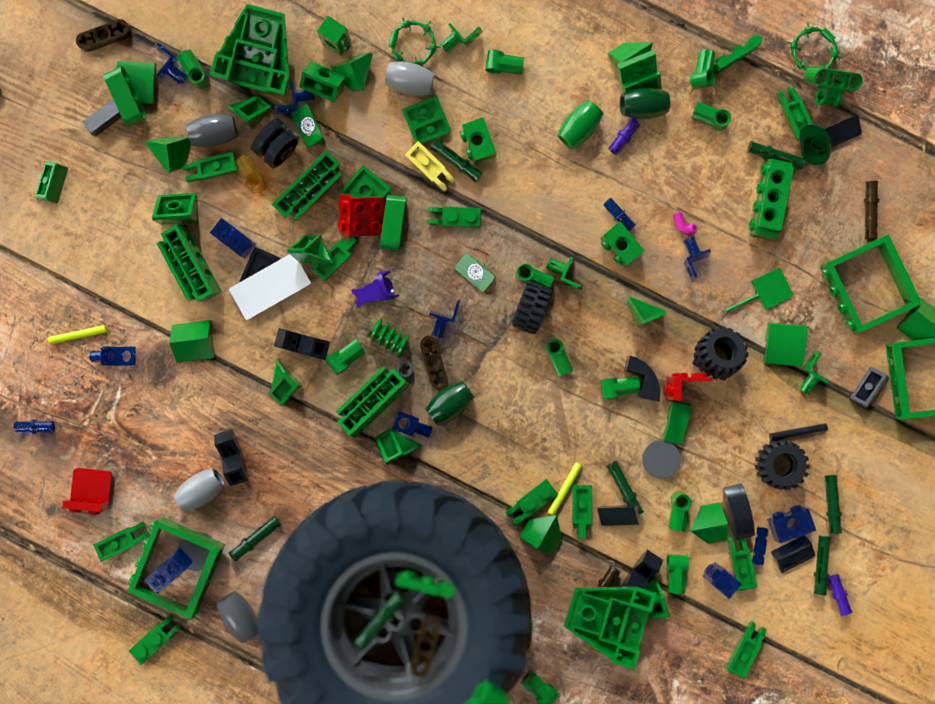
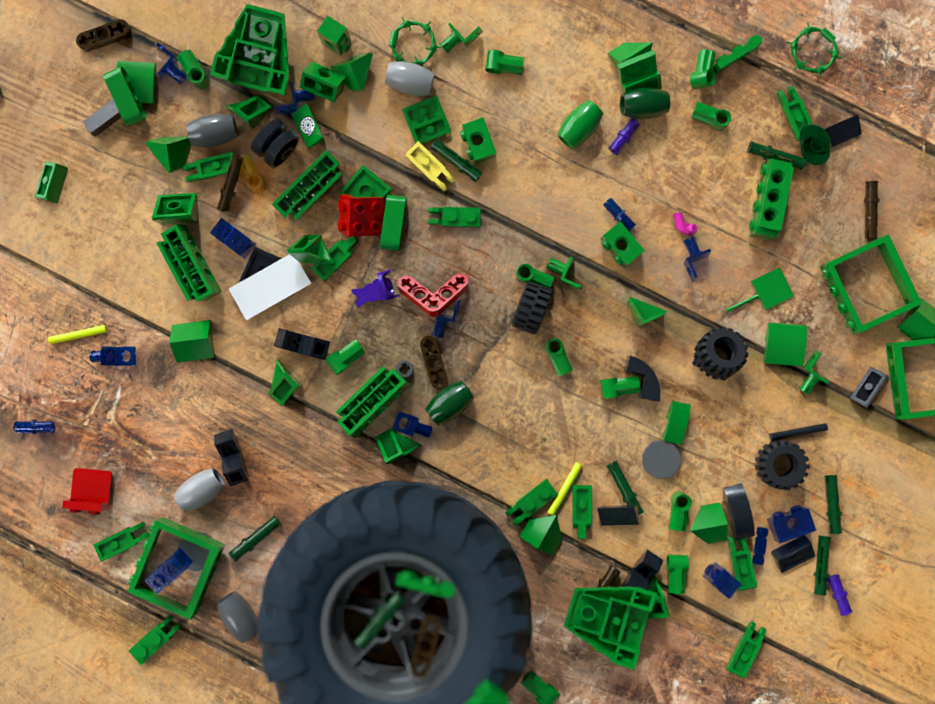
(231, 179): none -> dark brown pin
(388, 336): green piece -> none
(436, 298): none -> red beam
(474, 272): slope -> none
(673, 386): red bracket -> none
(830, 87): green piece -> none

